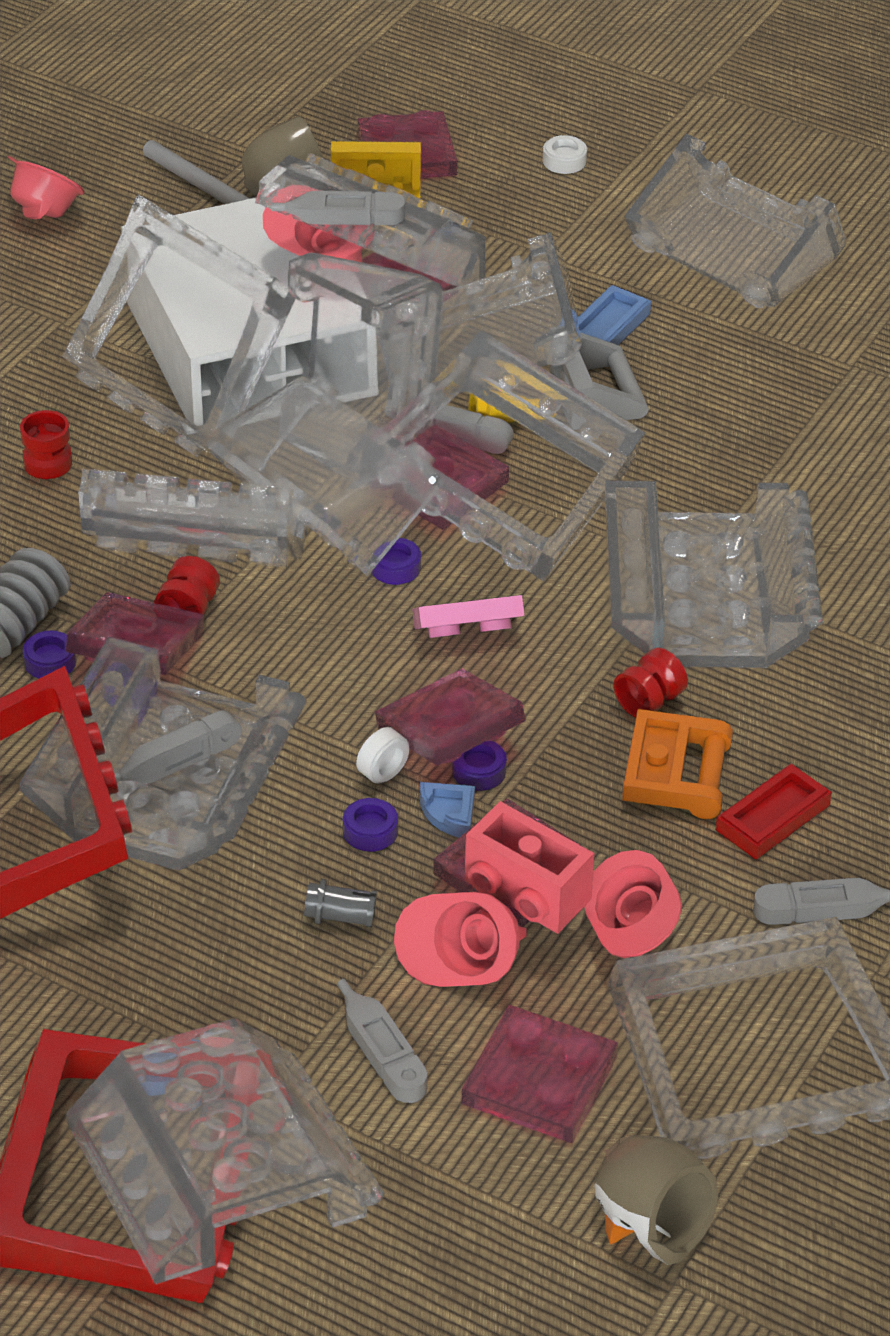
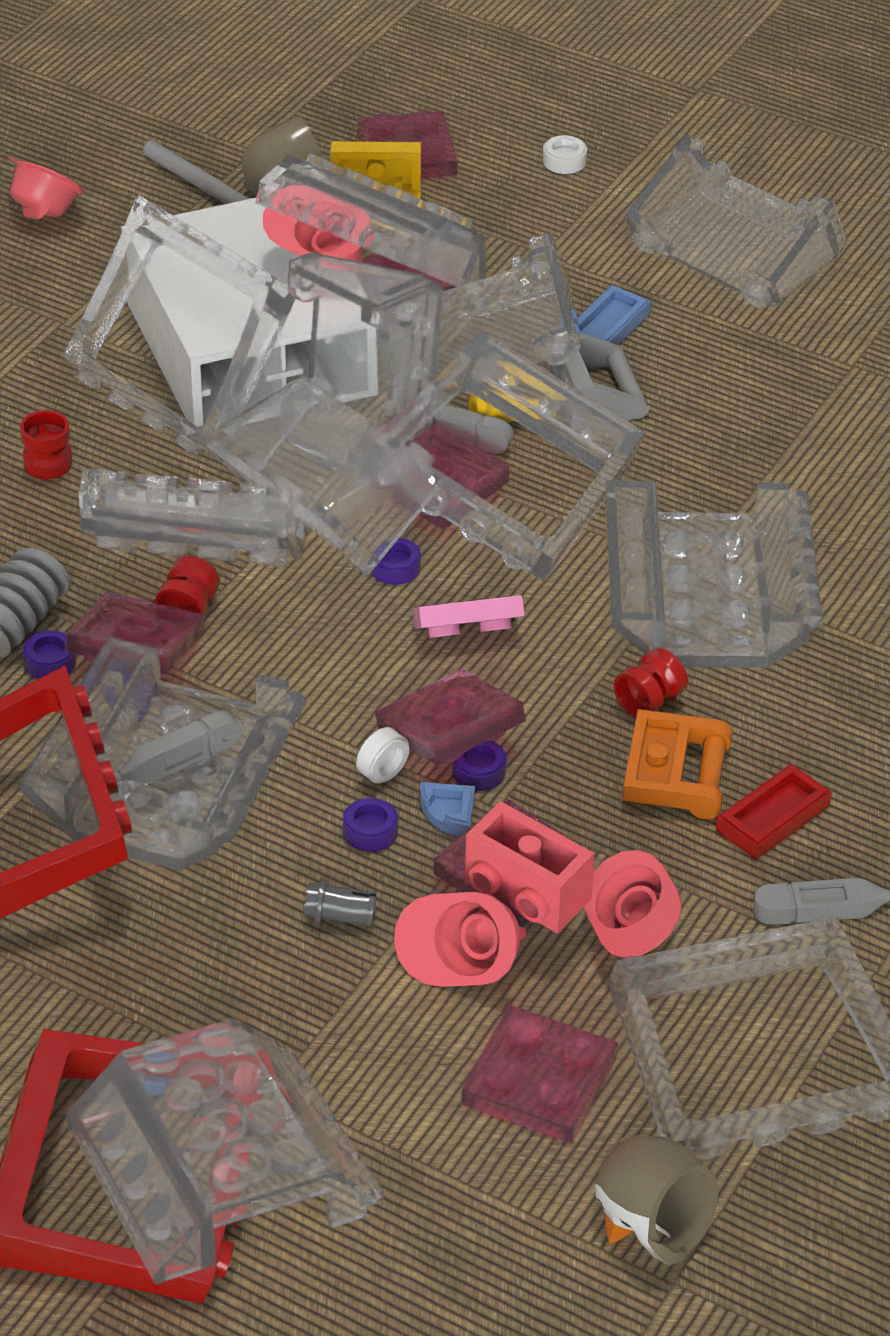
(346, 207): light grey piece -> none
(384, 1046): light grey piece -> none

